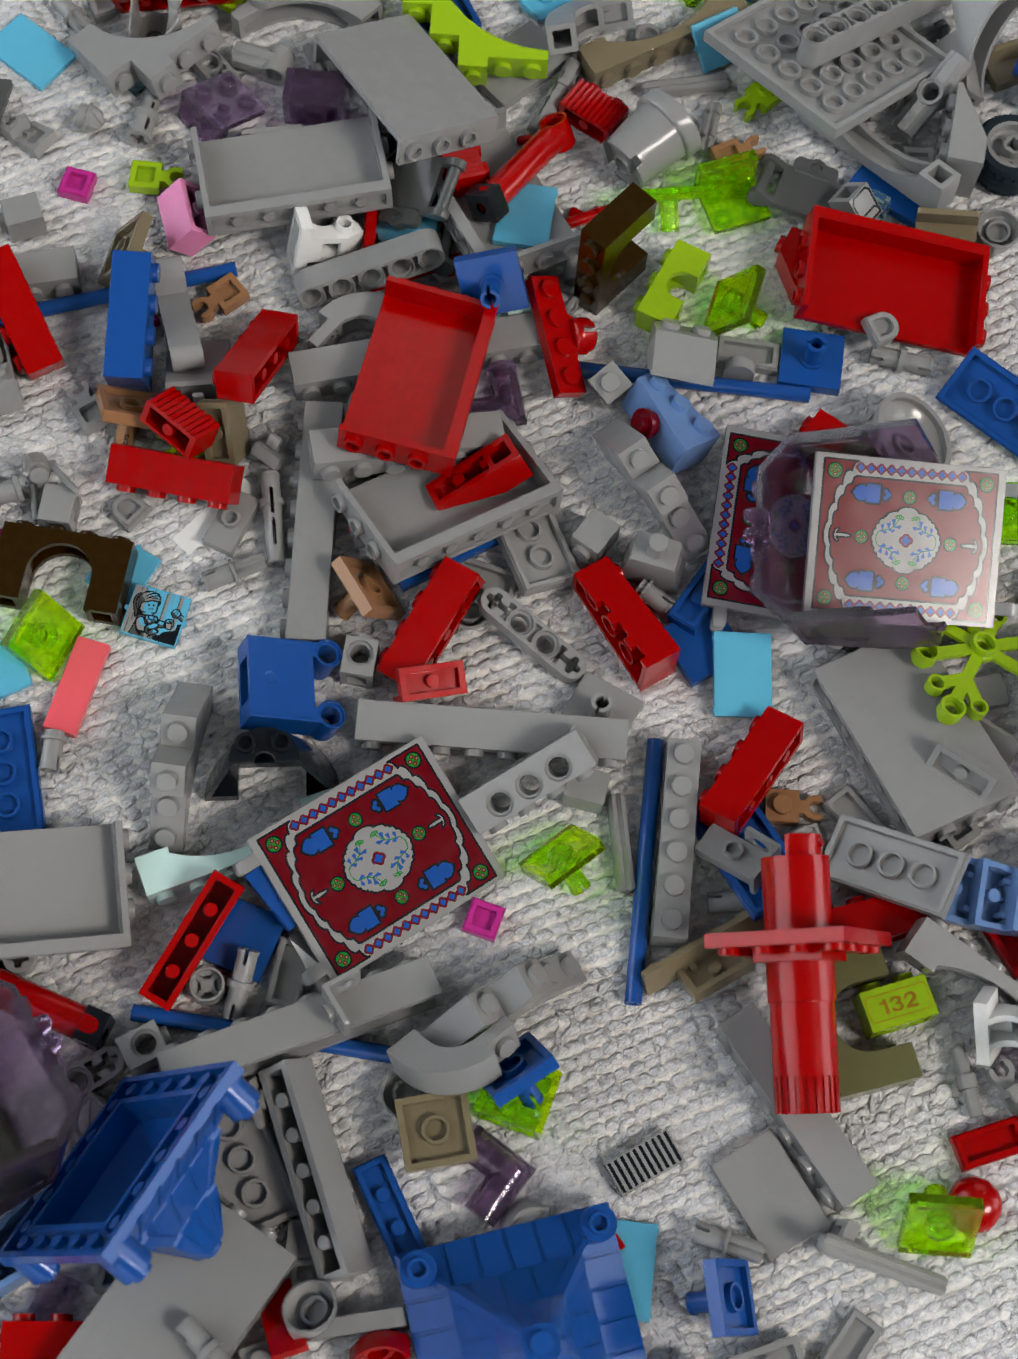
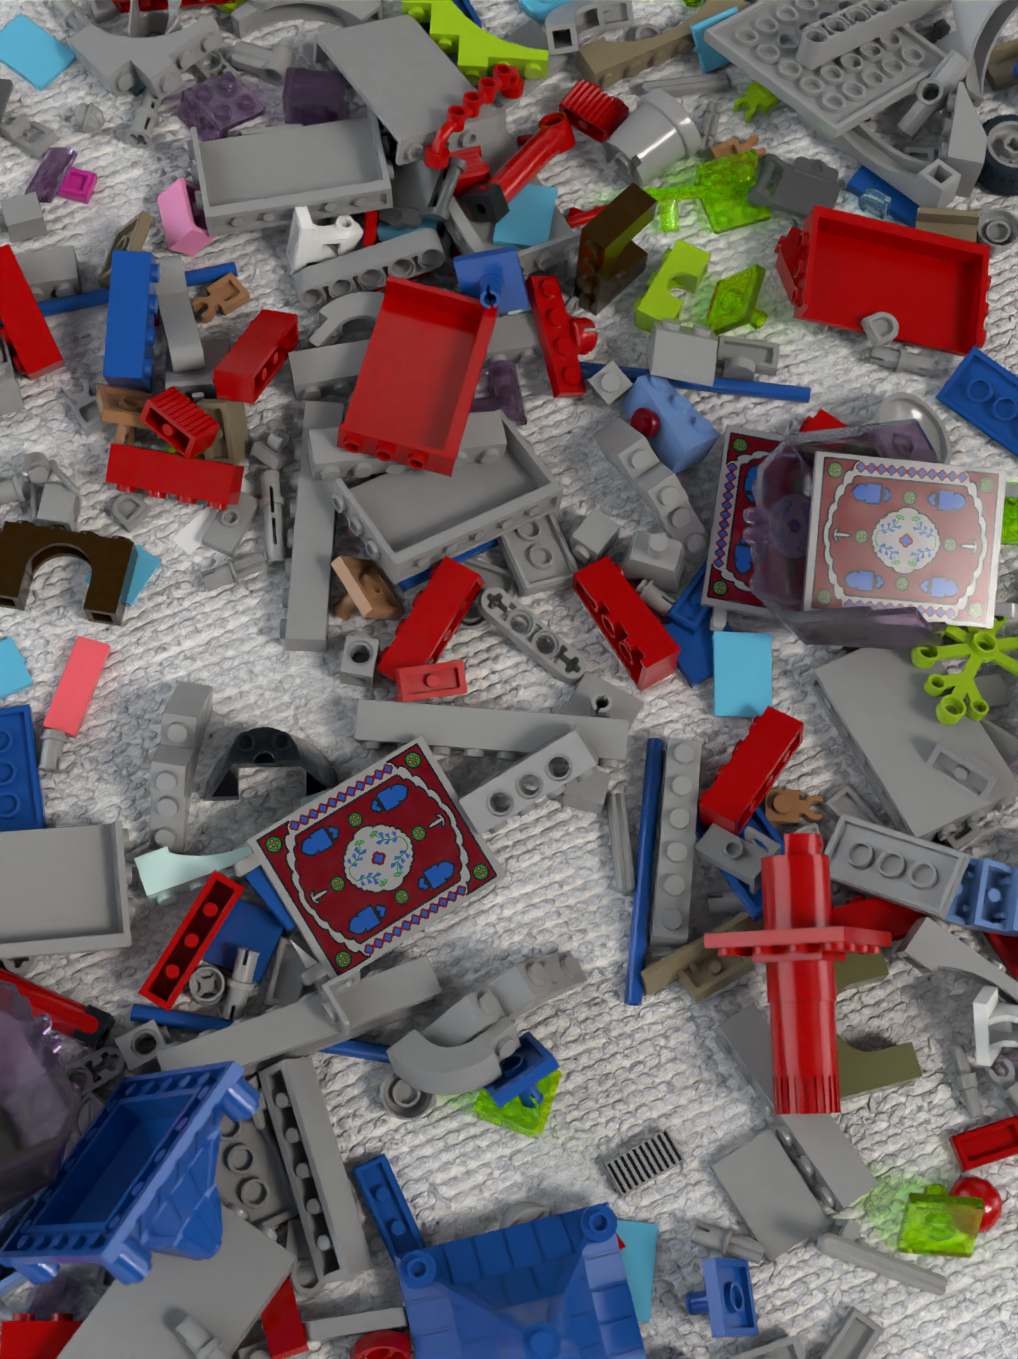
(42, 635): clear neon green tile -> none
(51, 173): none -> clear purple tile
(150, 177): lime plate -> none
(155, 616): piece -> none
(279, 685): blue piece -> none
(309, 1308): light grey hat -> none
(435, 1131): dark tan tile -> none
(481, 475): red slope -> none
(483, 920): dark pink tile -> none
(504, 1177): clear purple brick -> none
(505, 80): none -> red bar
(559, 87): light grey pin -> none
(563, 858): clear neon green tile -> none
(811, 360): blue tile -> none
(856, 199): light grey brick -> none
(894, 1005): lime brick -> none

